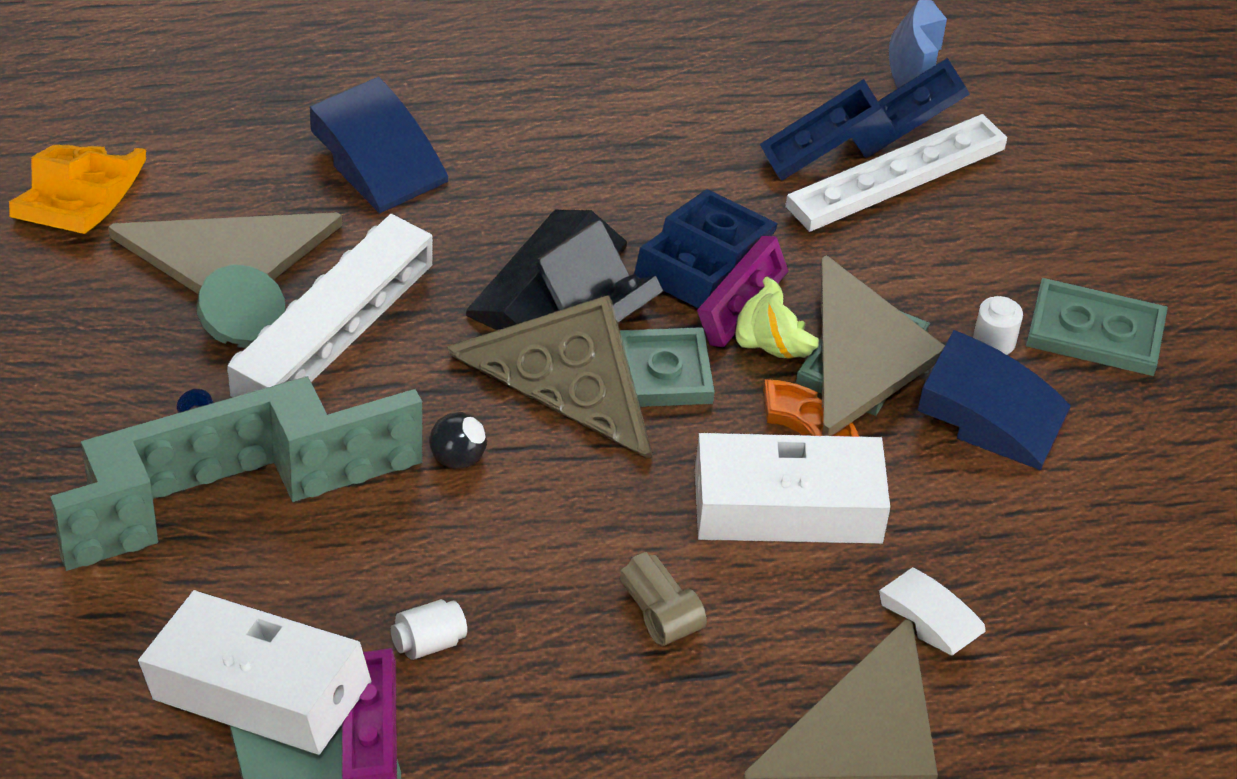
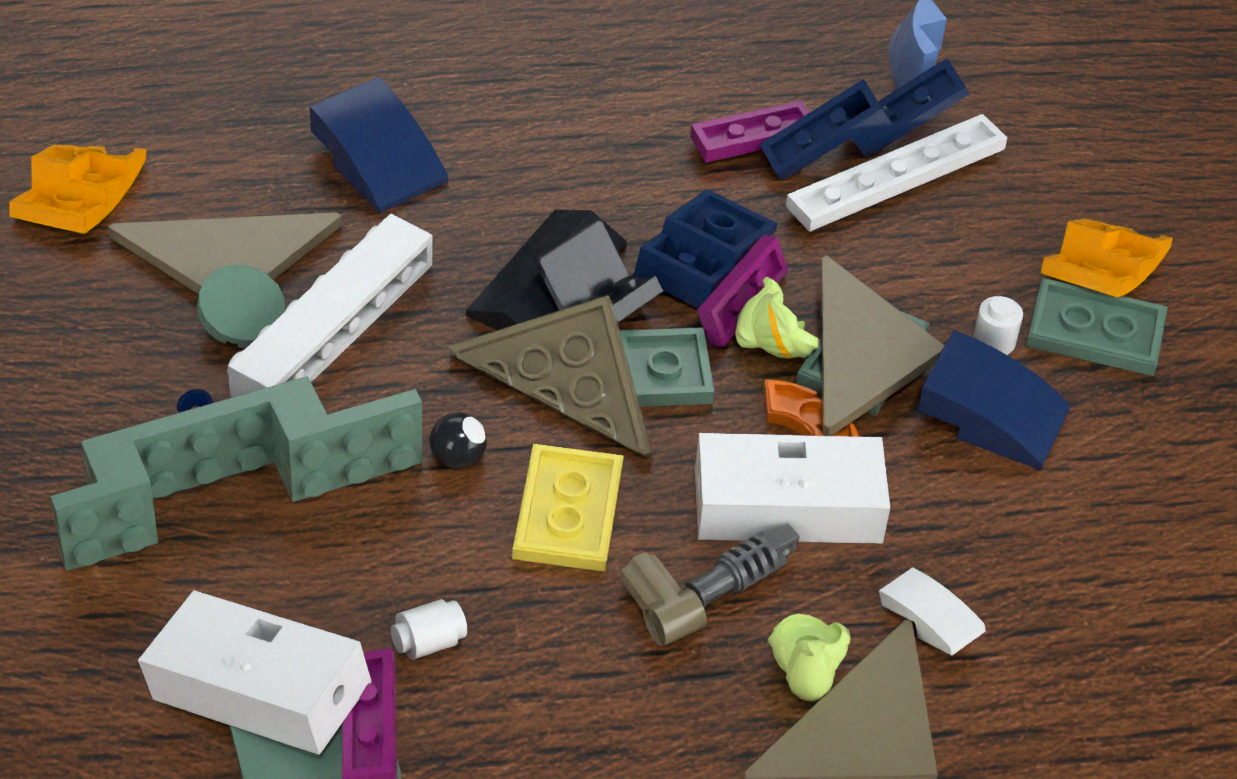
(568, 507): none -> light yellow tile
(743, 131): none -> magenta plate
(745, 564): none -> dark grey hinge
(809, 653): none -> yellowish green hair
(1105, 257): none -> light orange slope

